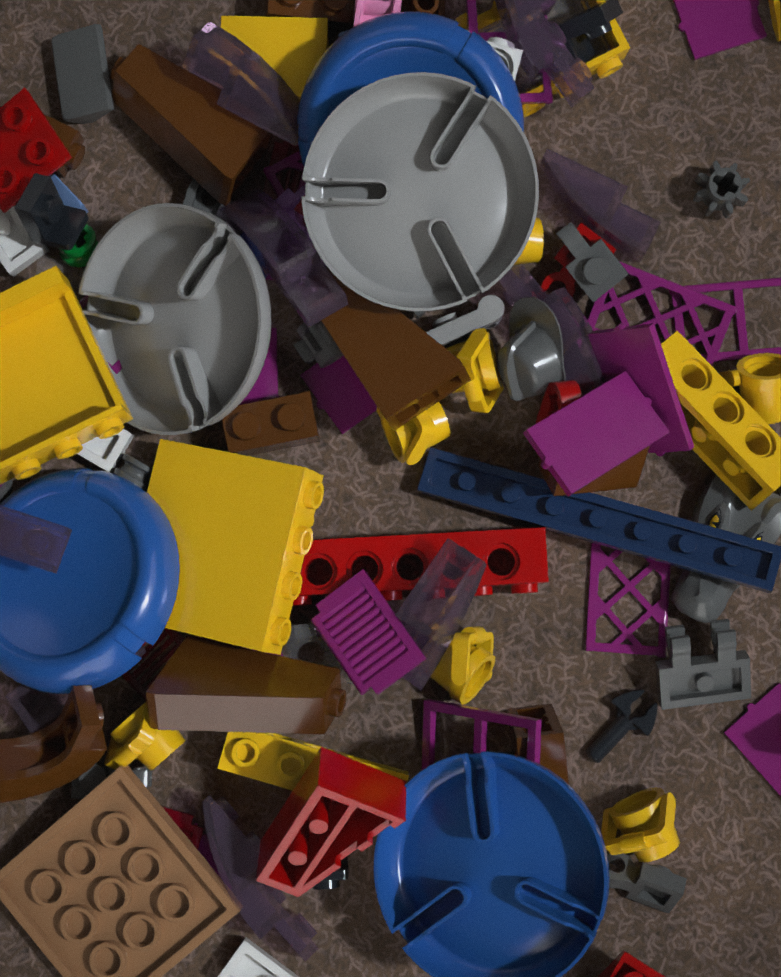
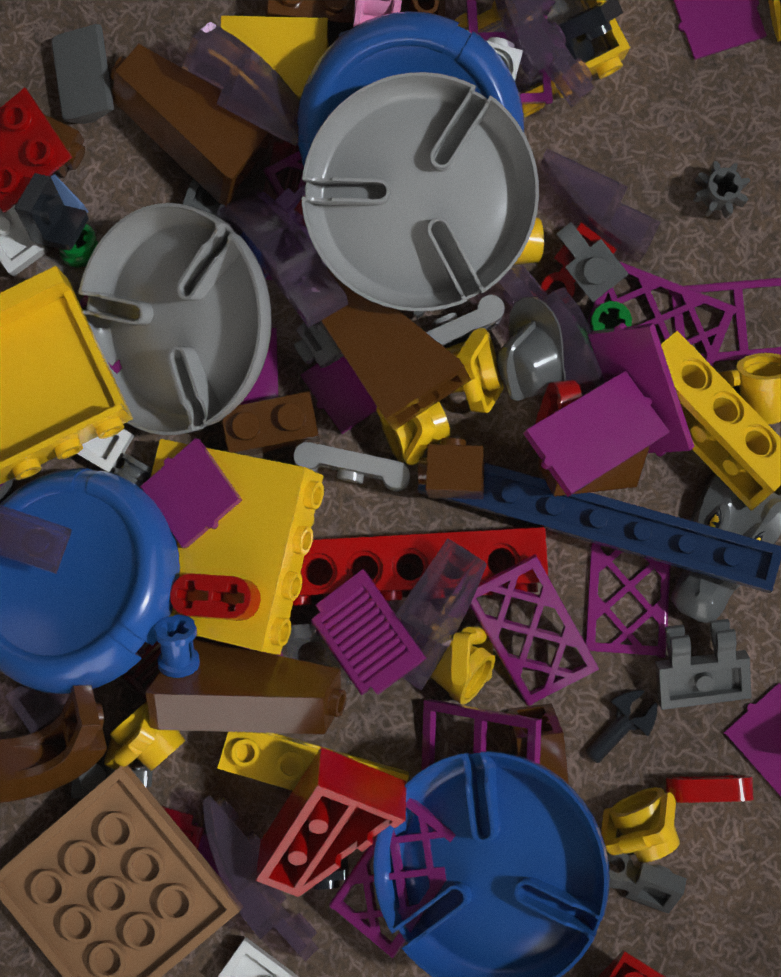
(177, 648): none -> blue bush
(191, 493): none -> magenta piece
(215, 587): none -> red beam
(353, 465): none -> light grey plate
(362, 874): none -> magenta window
(453, 470): none -> reddish brown brick
(547, 597): none -> magenta window
(623, 314): none -> green bush
(710, 788): none -> red beam

